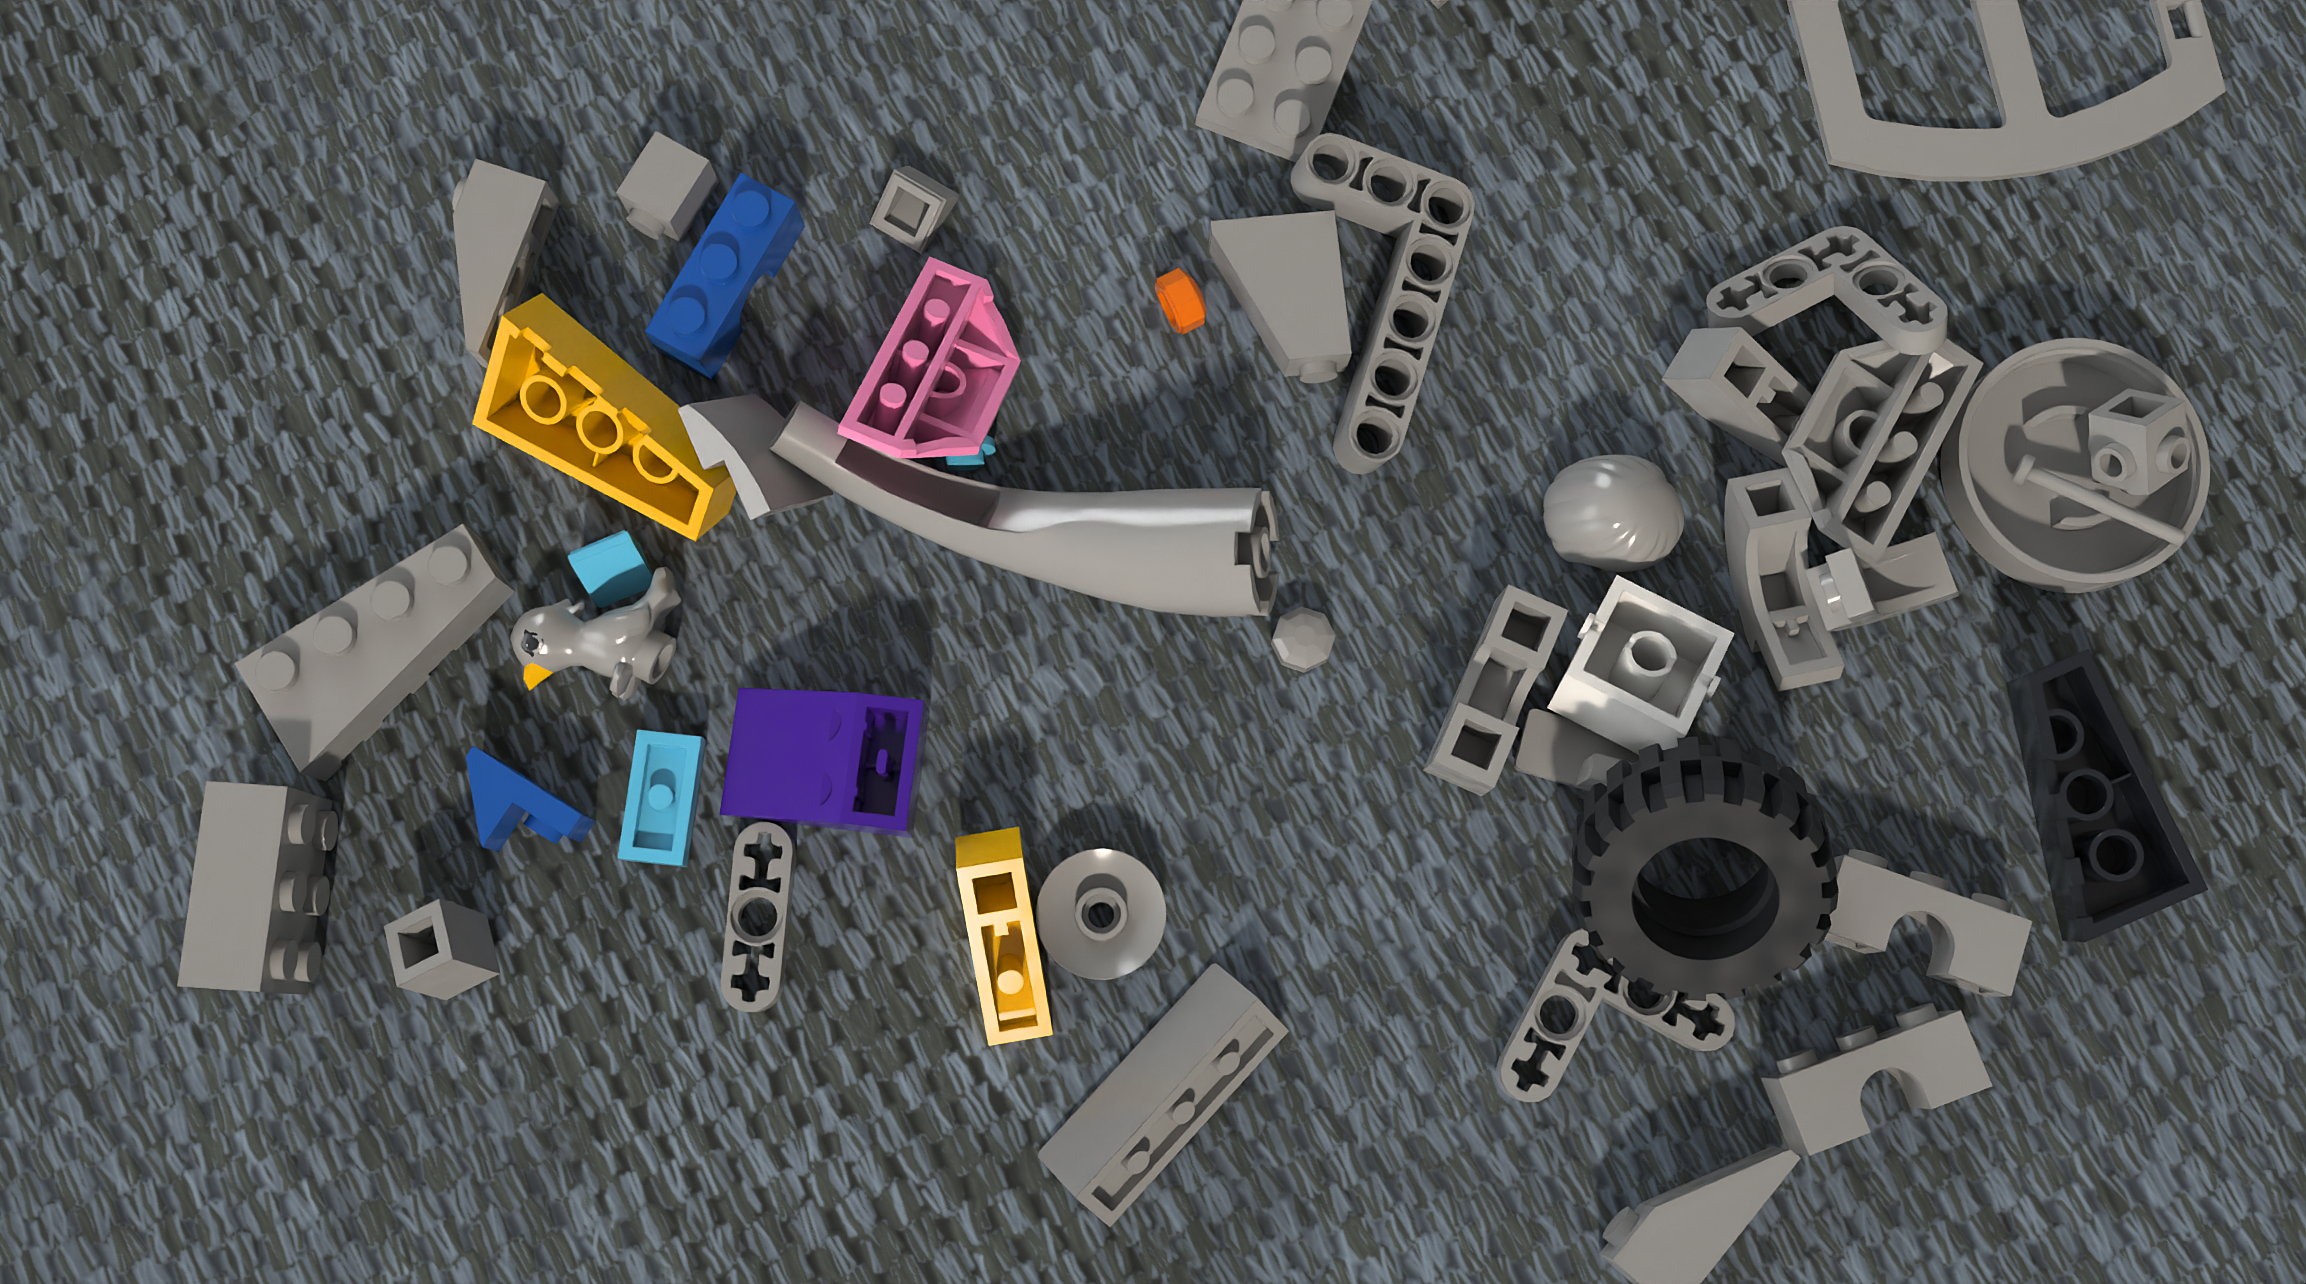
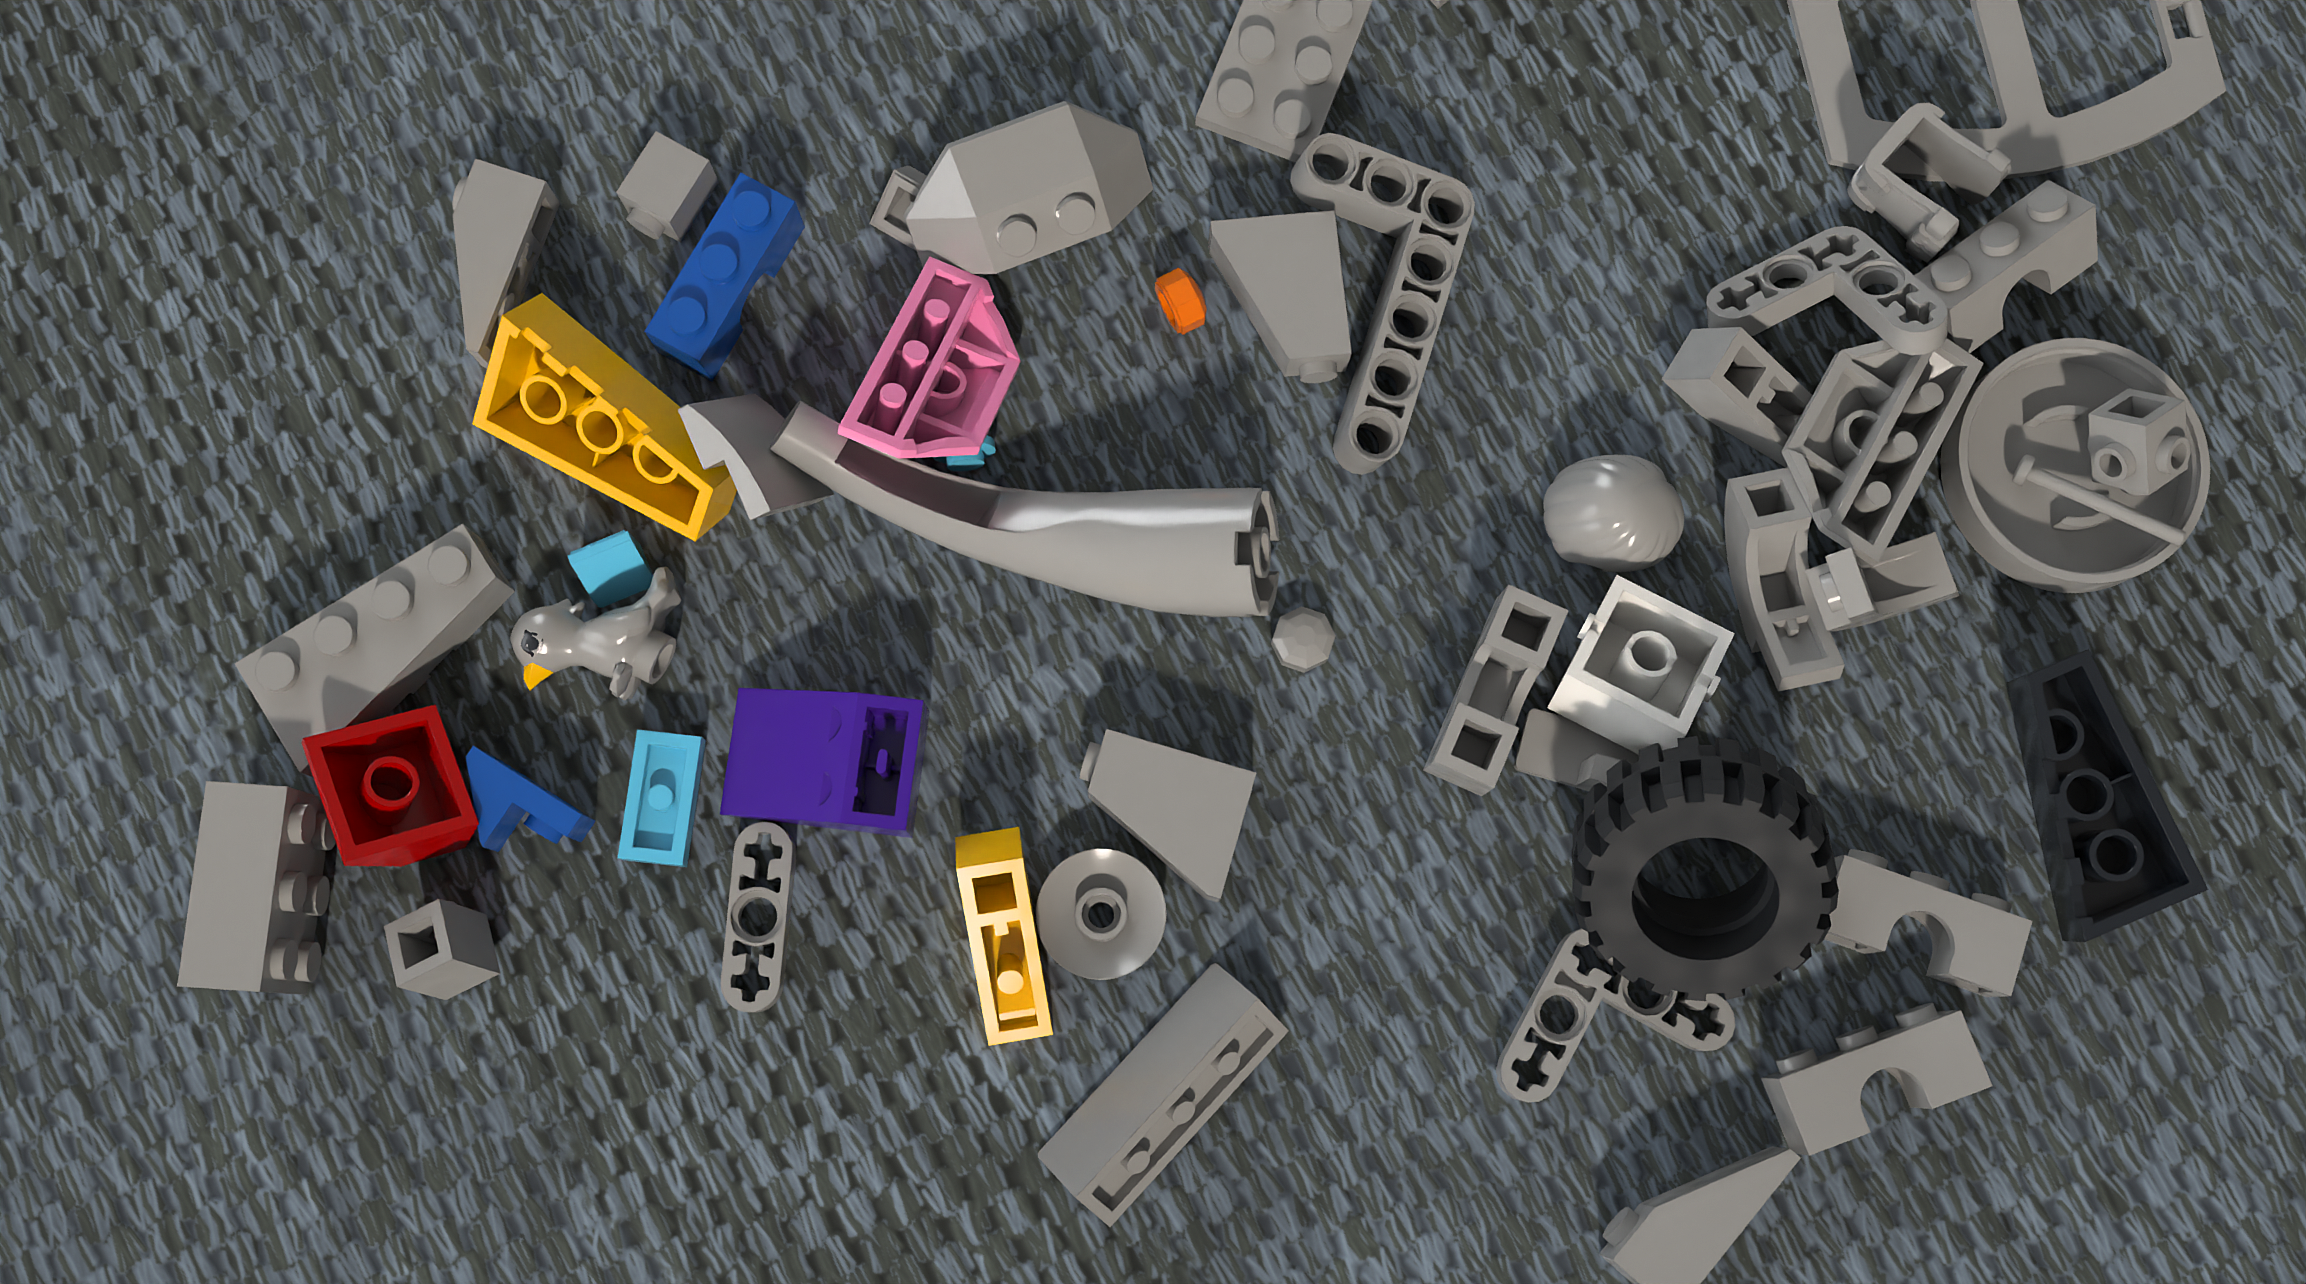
(392, 789): none -> red slope
(1027, 189): none -> light grey wedge
(1172, 803): none -> light grey slope
(1958, 161): none -> light grey piece
(2039, 238): none -> light grey arch

